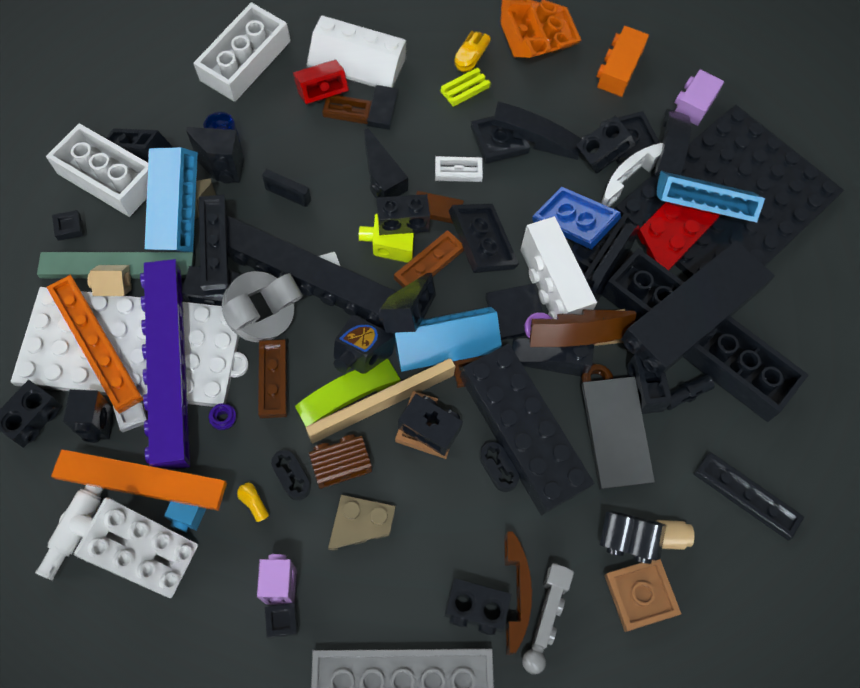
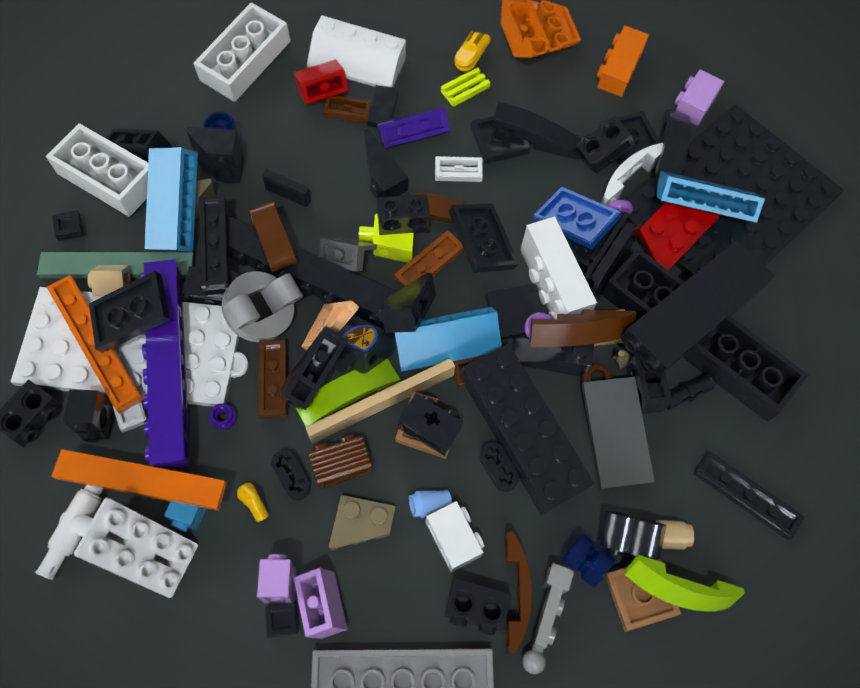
(129, 312): none -> black plate
(272, 236): none -> reddish brown beam
(312, 369): none -> black slope
(320, 603): none -> lavender brick
(331, 315): none -> light nougat wing
(345, 251): none -> dark grey panel
(413, 127): none -> dark purple plate
(427, 502): none -> light blue cone
(454, 536): none -> white brick
(589, 561): none -> clear blue wheel
(621, 205): none -> medium lavender piece
(622, 358): none -> dark tan hand
(652, 577): none -> lime slope

